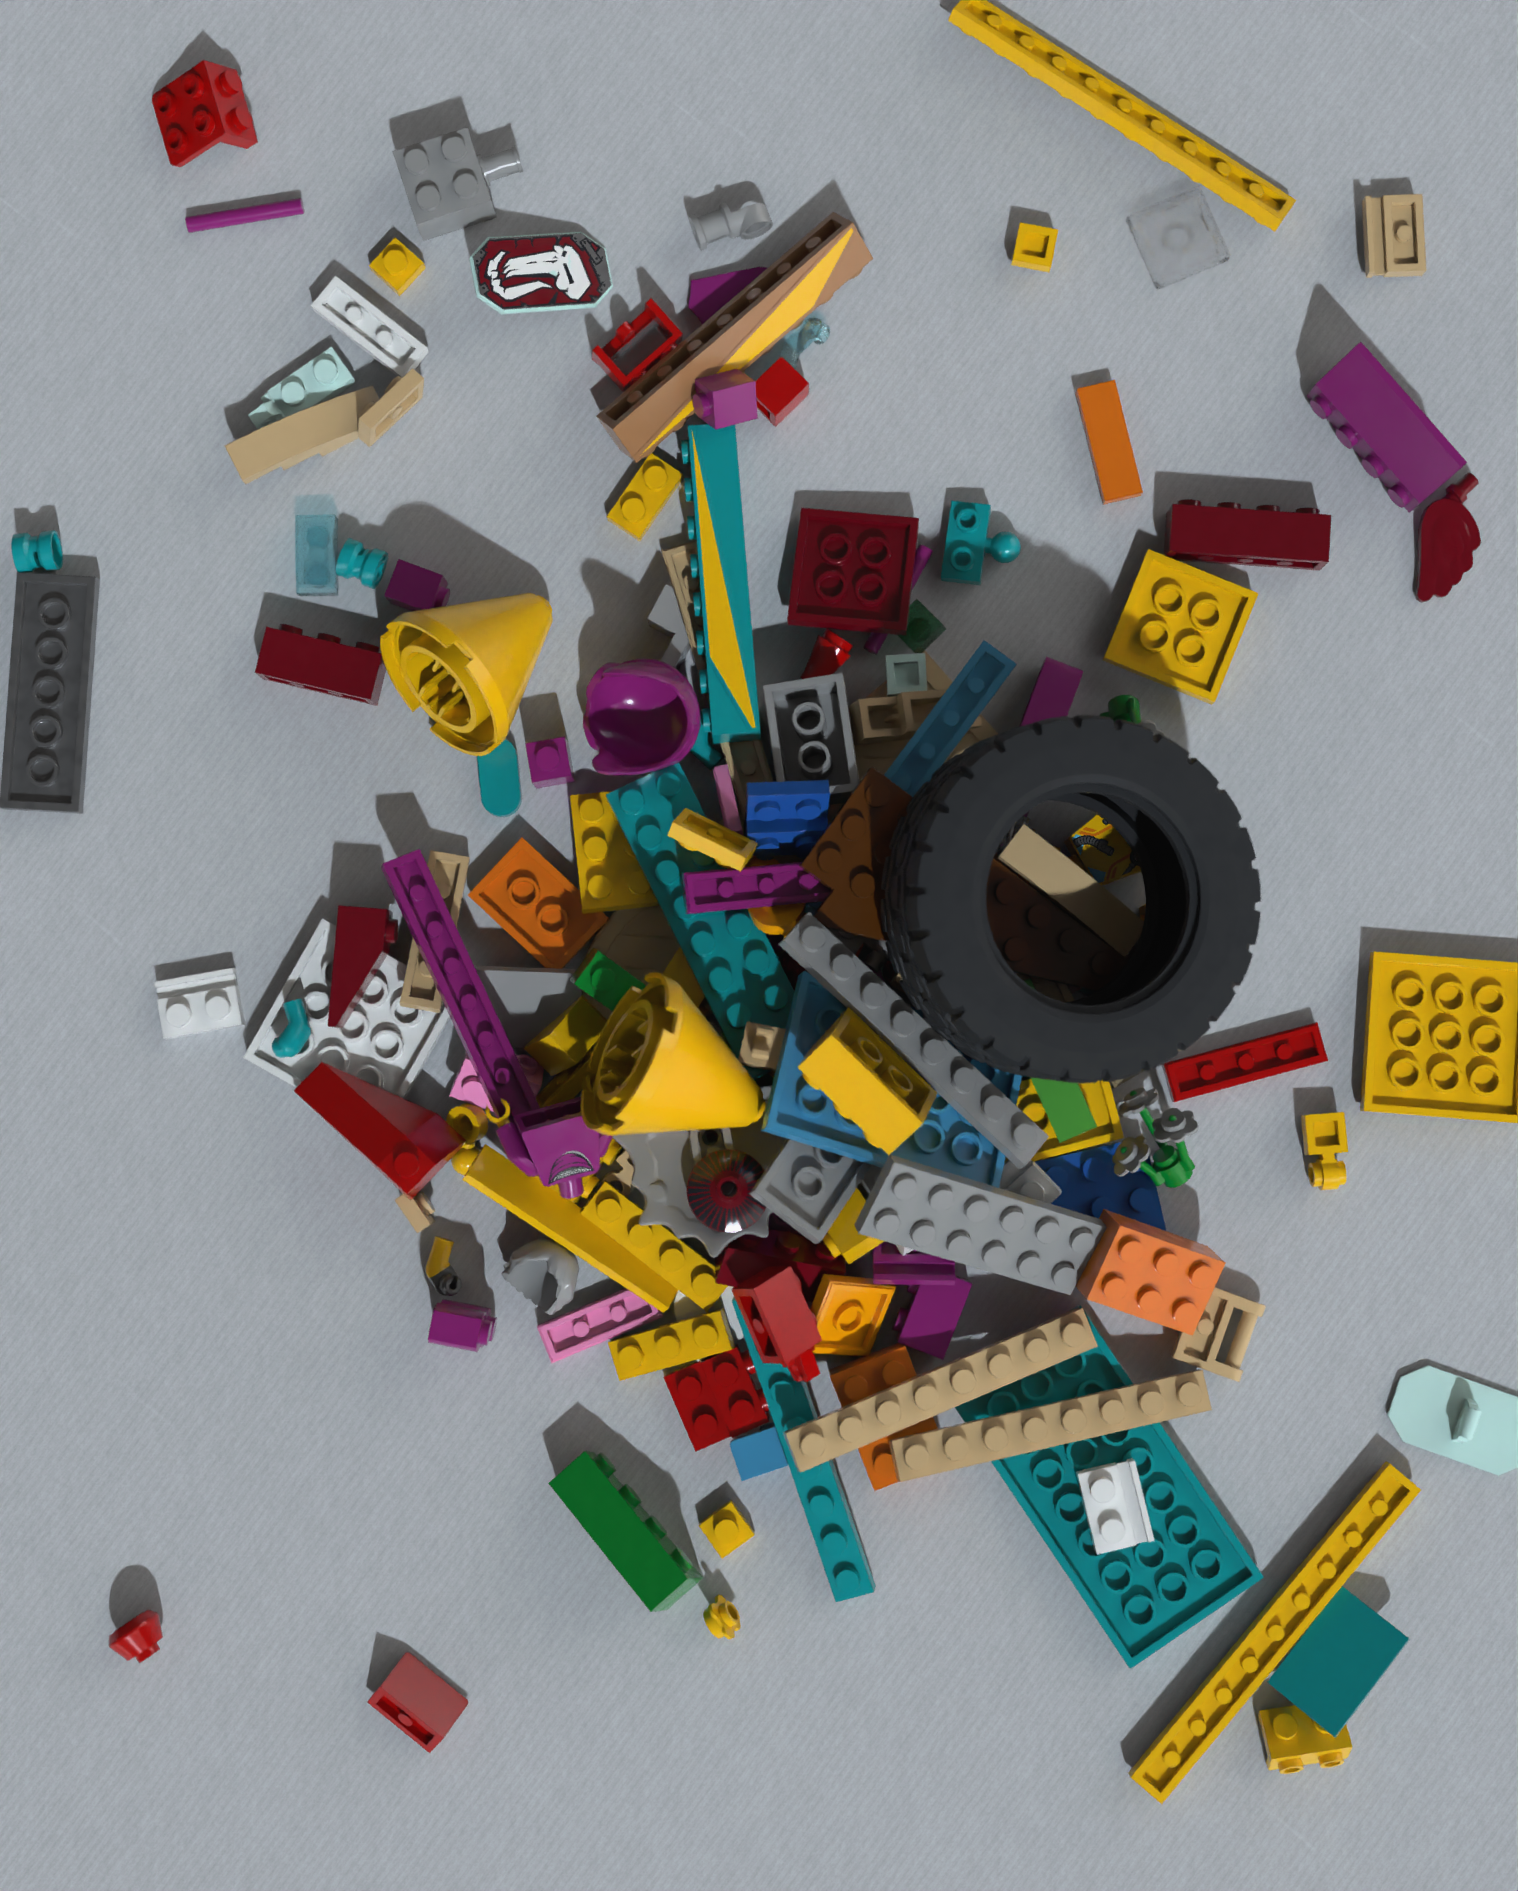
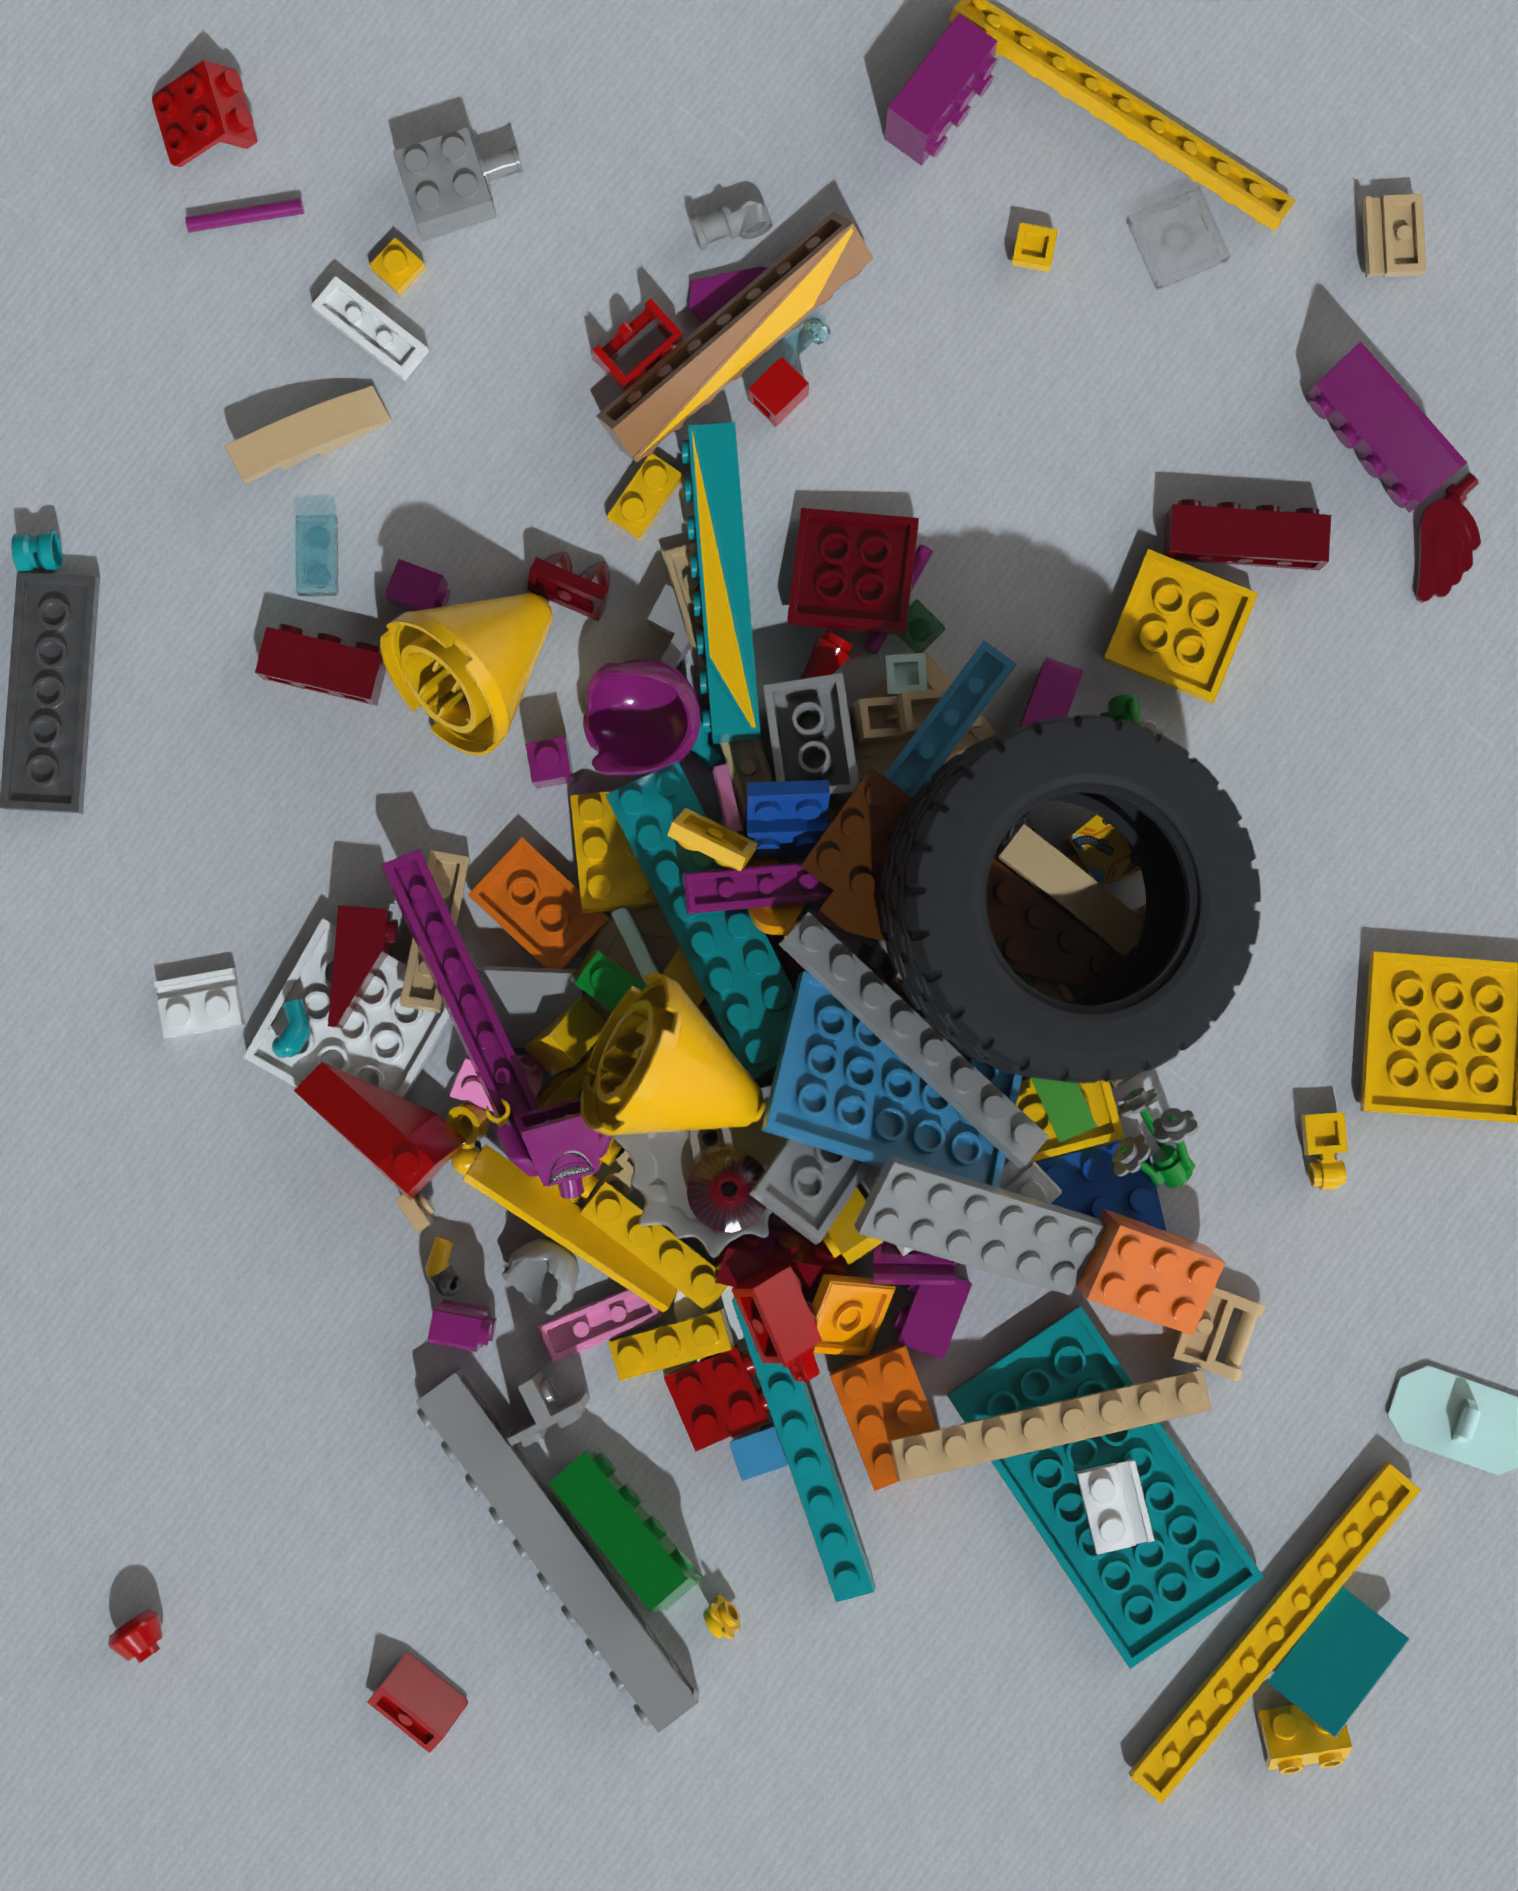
(306, 387): light aqua hinge -> none
(361, 563): teal wheel -> none
(398, 399): tan plate -> none
(500, 780): teal tile -> none
(540, 272): shield -> none
(540, 1398): none -> light grey bracket
(558, 1550): none -> light grey brick
(581, 593): none -> dark red tile
(634, 942): none -> light aqua tile
(725, 399): magenta brick -> none
(726, 1528): yellow plate -> none
(761, 1046): tan tile -> none
(868, 1082): yellow slope -> none
(939, 1389): tan plate -> none
(941, 90): none -> magenta brick
(969, 542): teal plate -> none
(1108, 442): orange tile -> none
(1244, 1062): red tile -> none

